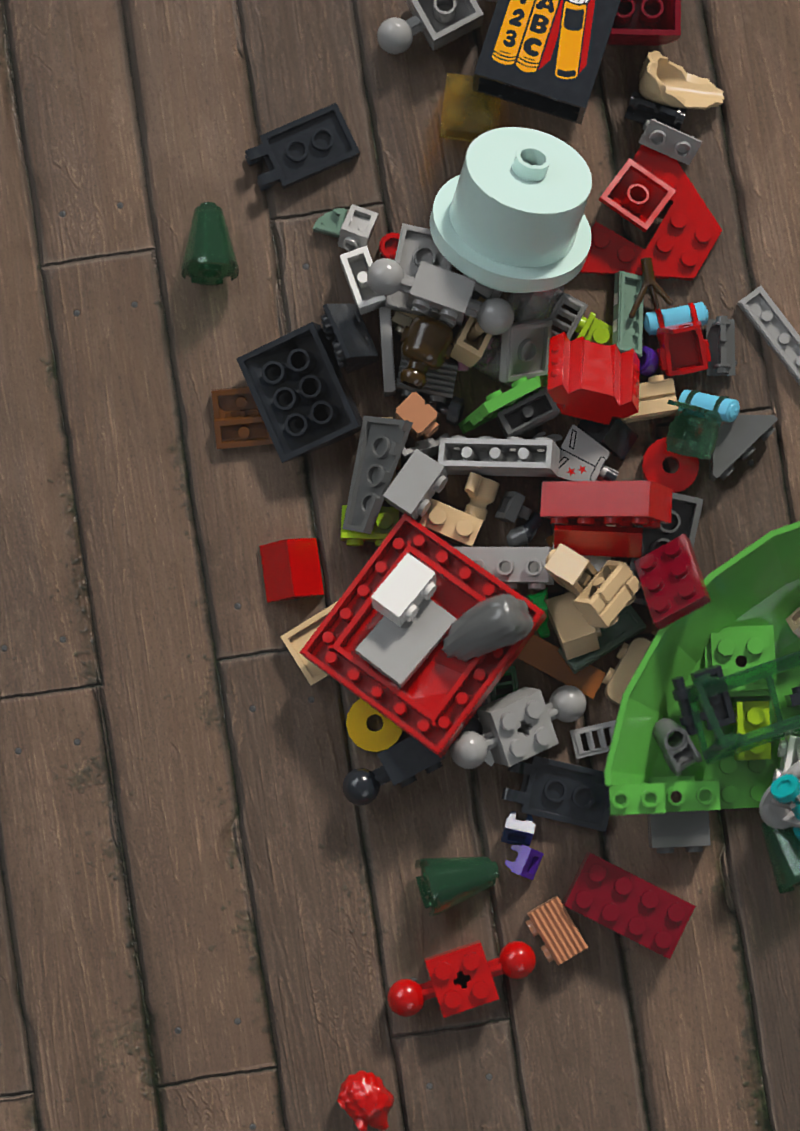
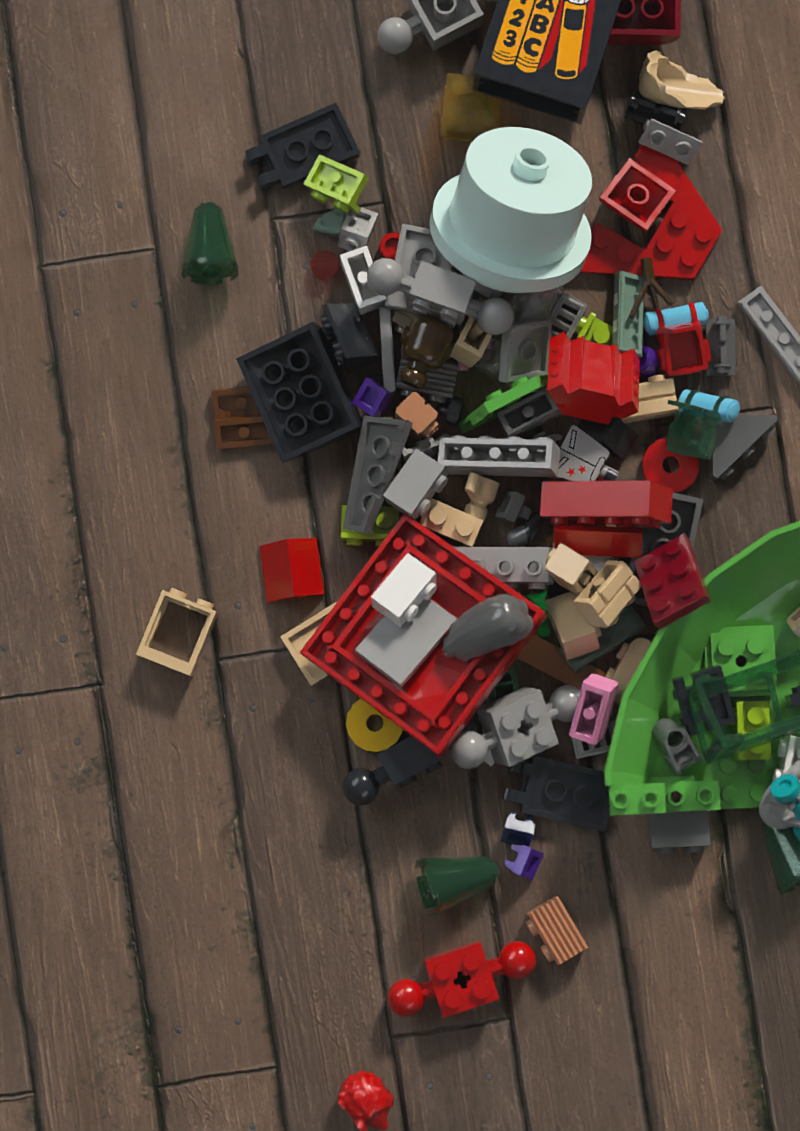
(179, 598): none -> tan window
(324, 264): none -> clear red plate
(336, 184): none -> lime bracket
(372, 398): none -> dark purple tile
(593, 709): none -> bright pink brick
(628, 905): dark red brick -> none

